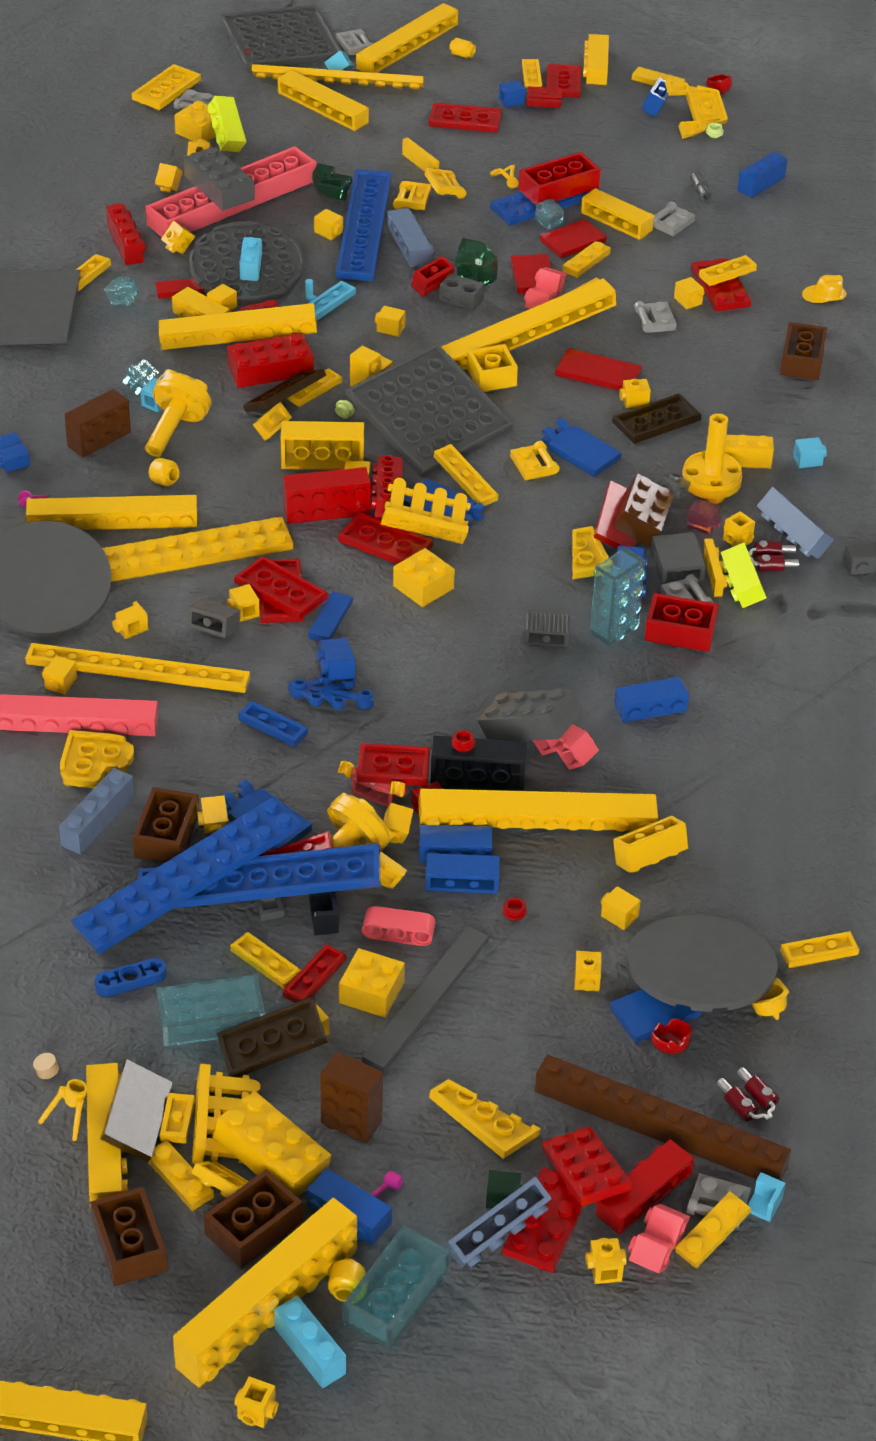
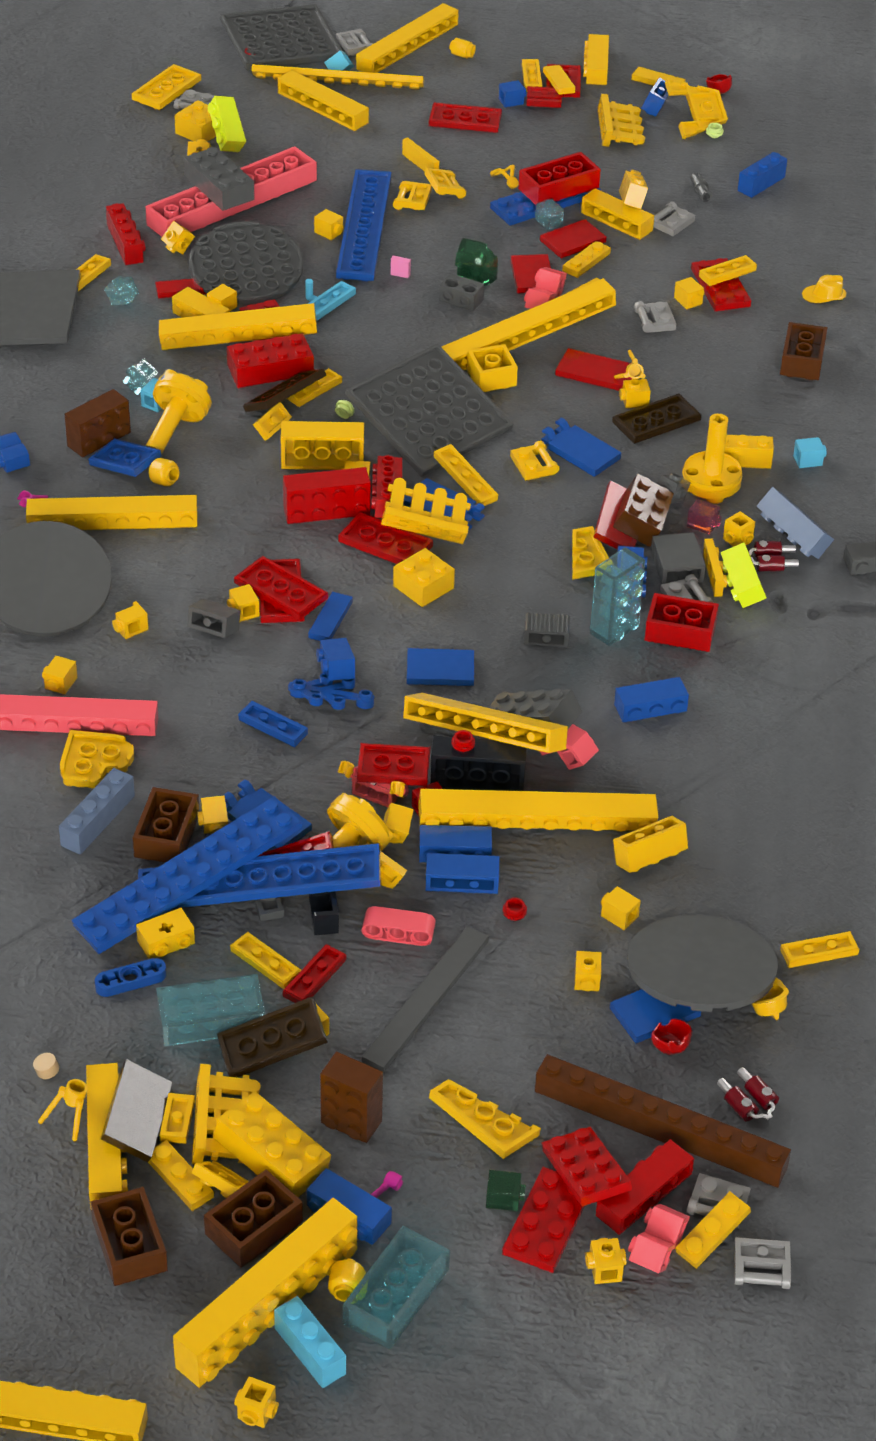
(124, 457): none -> blue tile
(143, 668): yellow plate -> none
(165, 934): none -> yellow brick
(168, 178): yellow brick -> none
(198, 548): yellow plate -> none
(250, 258): medium azure brick -> none
(331, 183): clear green brick -> none
(365, 364): yellow brick -> none
(371, 982): yellow brick -> none
(390, 321): yellow brick -> none
(400, 267): none -> bright pink tile
(410, 237): sand blue brick -> none
(431, 276): red brick -> none
(440, 667): none -> blue tile
(486, 722): none -> yellow brick
(497, 1222): sand blue brick -> none
(559, 79): none -> yellow tile
(619, 122): none -> yellow fence
(633, 189): none -> yellow brick
(633, 370): none -> yellow plant
(762, 1255): none -> light grey plate
(766, 1197): medium azure panel -> none

